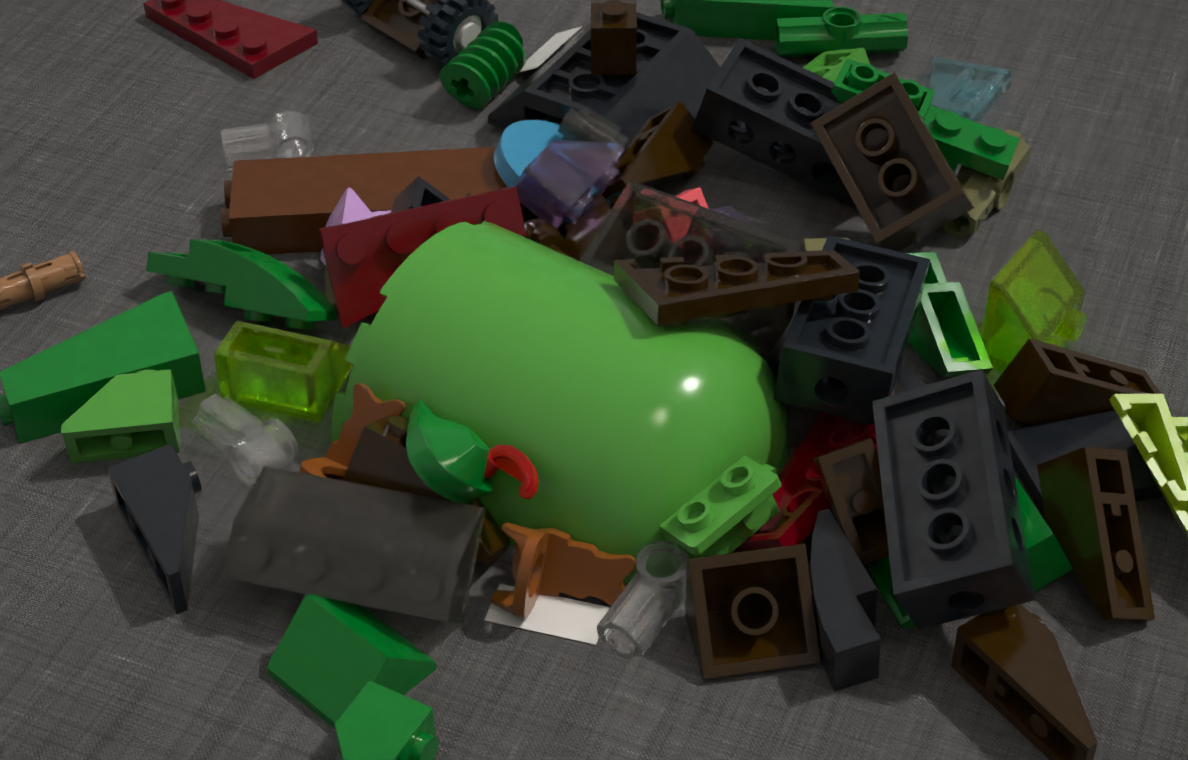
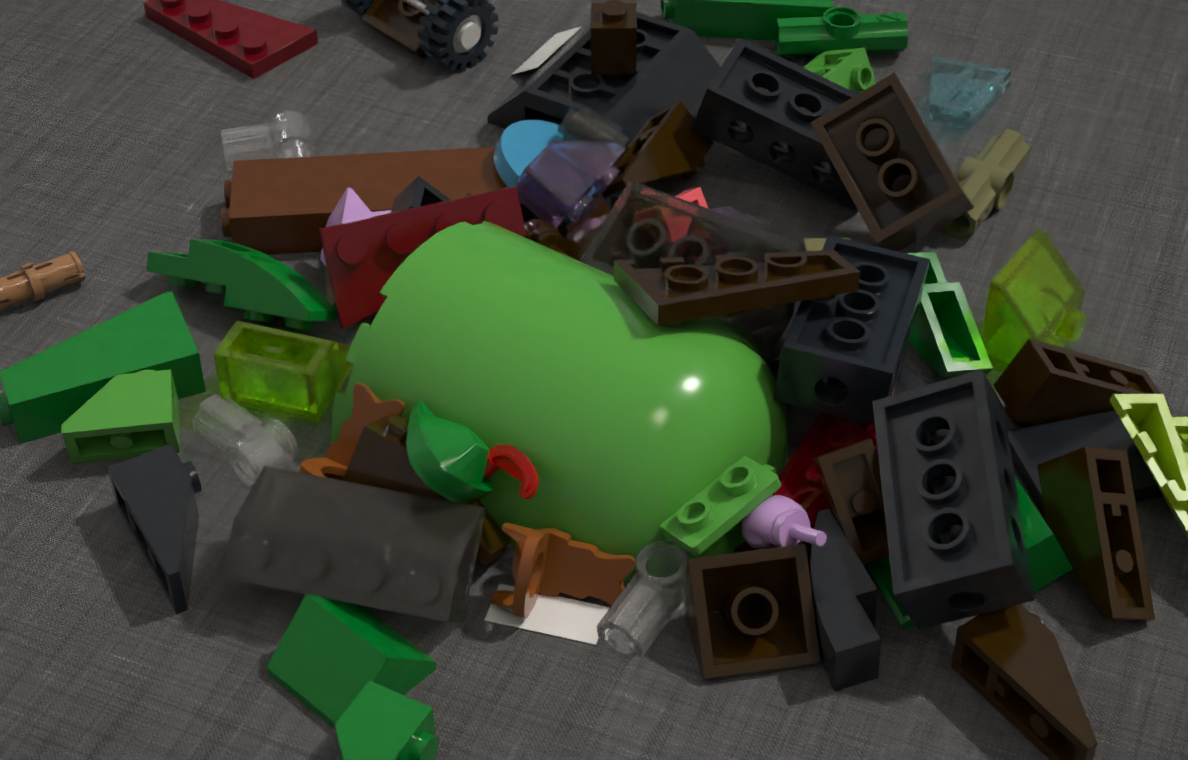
(484, 65): green piece -> none
(779, 523): none -> lavender piece
(959, 138): green slope -> none

